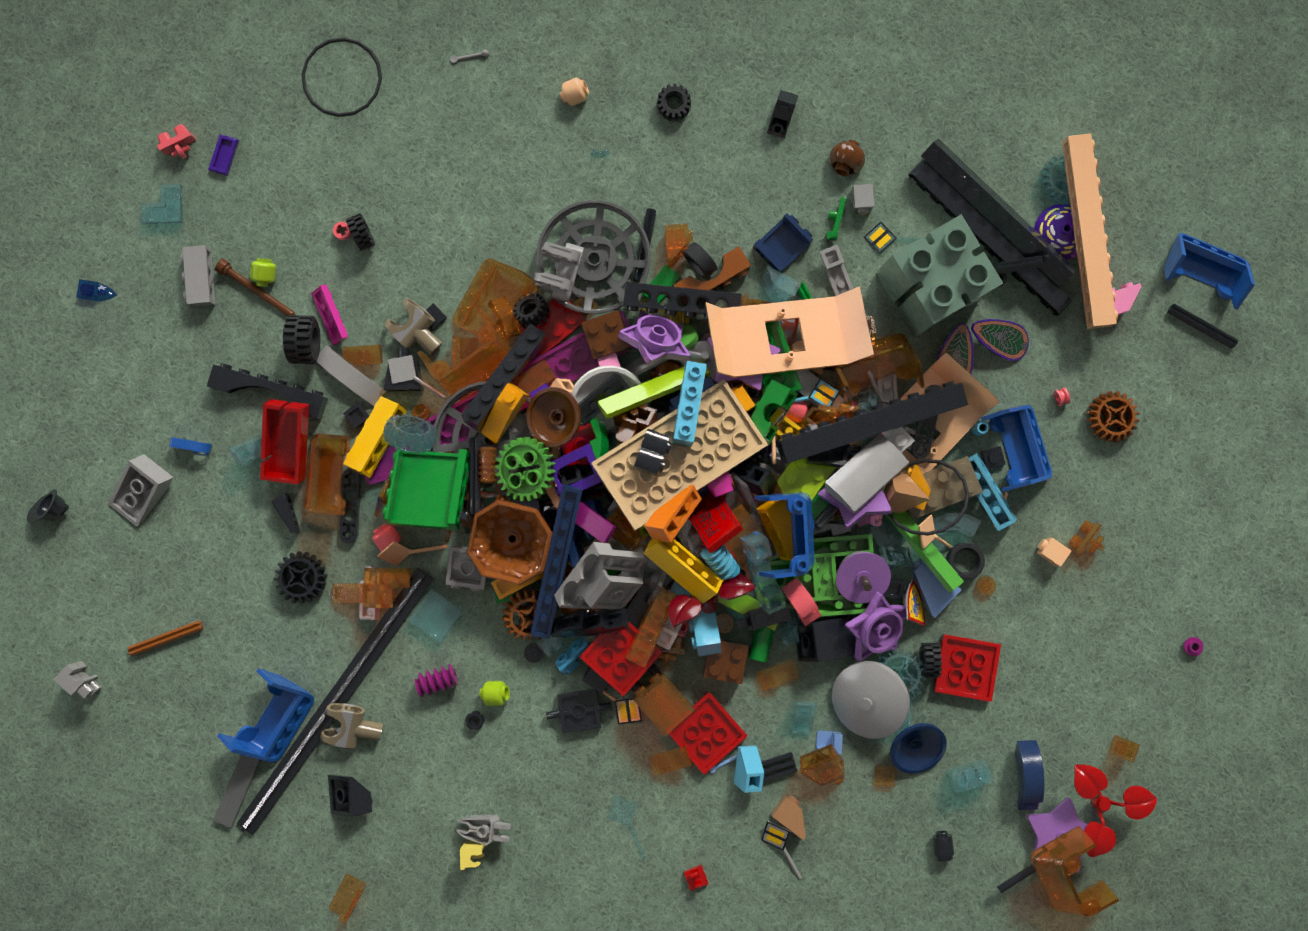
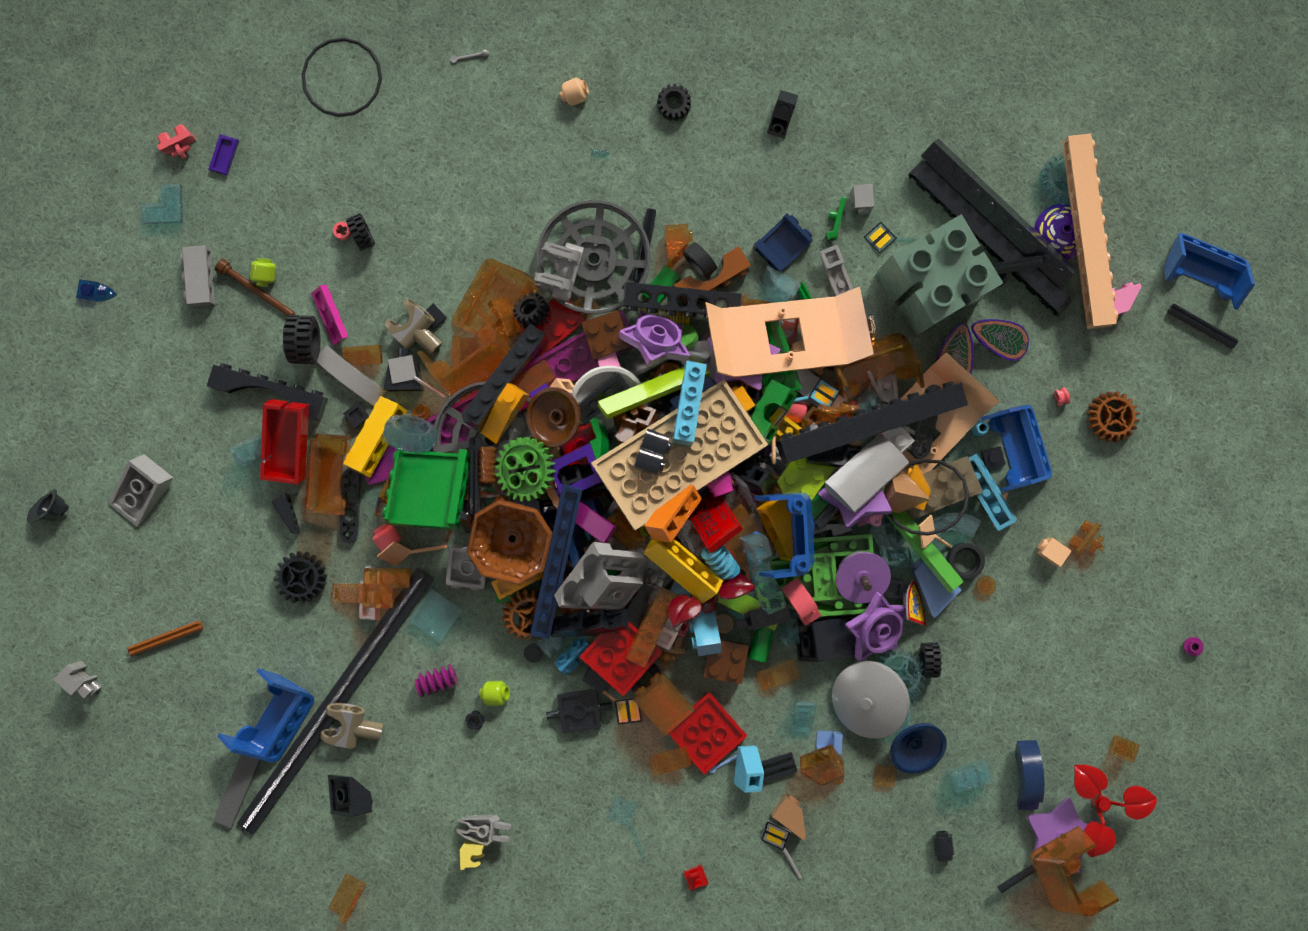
(191, 445): blue piece -> none
(847, 156): reddish brown plant -> none
(968, 667): red plate -> none

